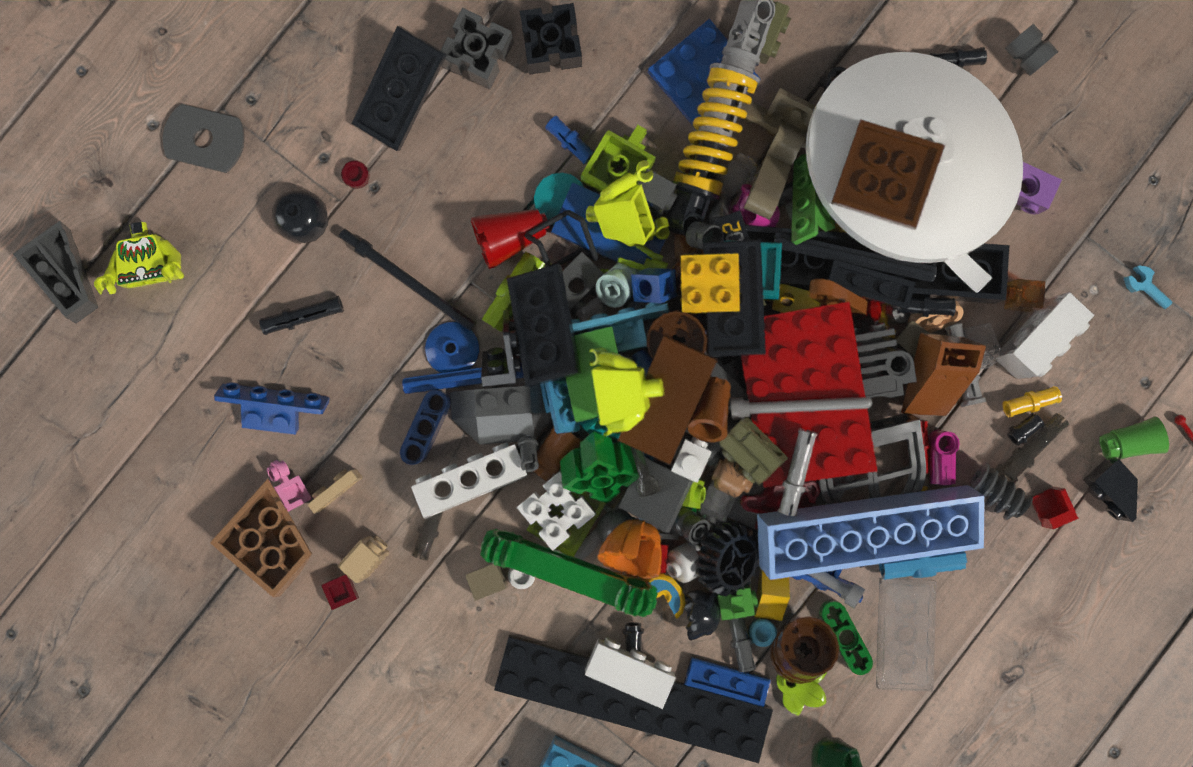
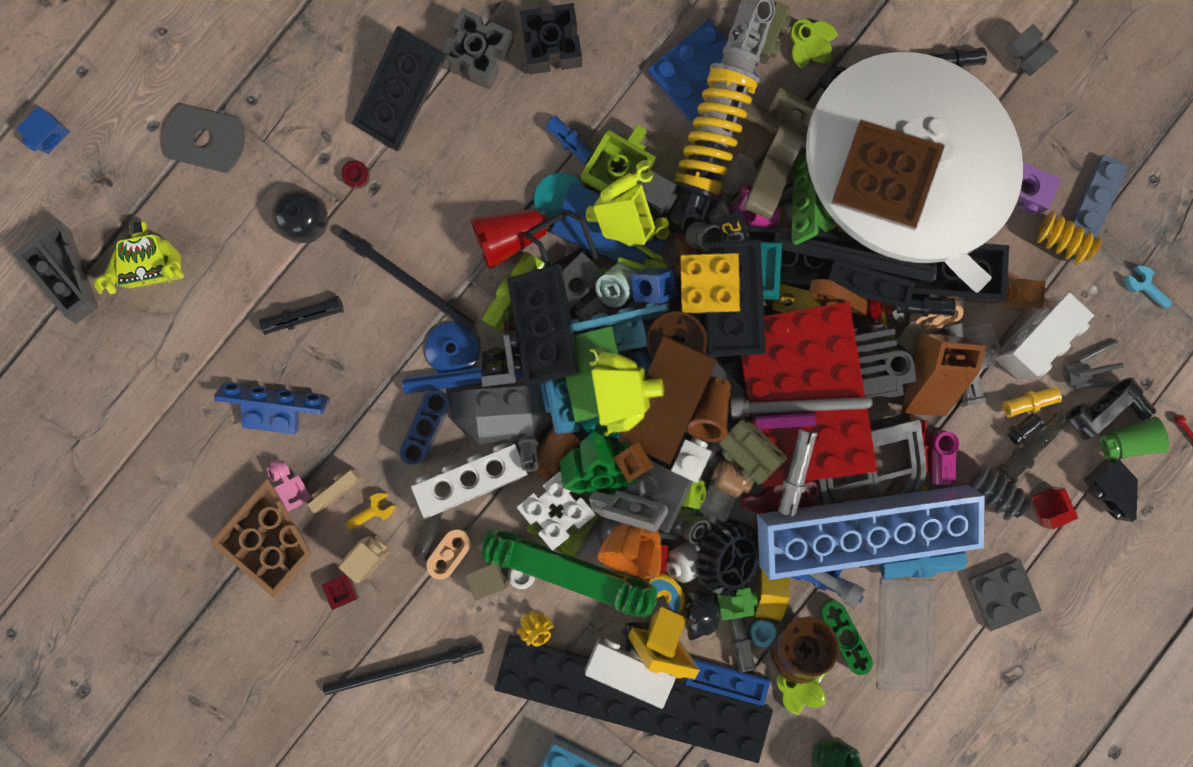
(42, 131): none -> blue brick
(370, 512): none -> yellow bar
(449, 553): none -> light nougat plate
(454, 655): none -> black bar
(535, 628): none -> yellow gear
(629, 509): none -> light grey hinge
(633, 462): none -> dark orange plate
(664, 631): none -> yellow slope
(679, 665): none -> yellow plate
(785, 420): none -> magenta tile
(815, 45): none -> lime plate
(1004, 594): none -> dark grey plate
(1068, 237): none -> yellow piece
(1078, 374): none -> dark grey plant
(1091, 421): none -> black beam
(1099, 194): none -> sand blue plate

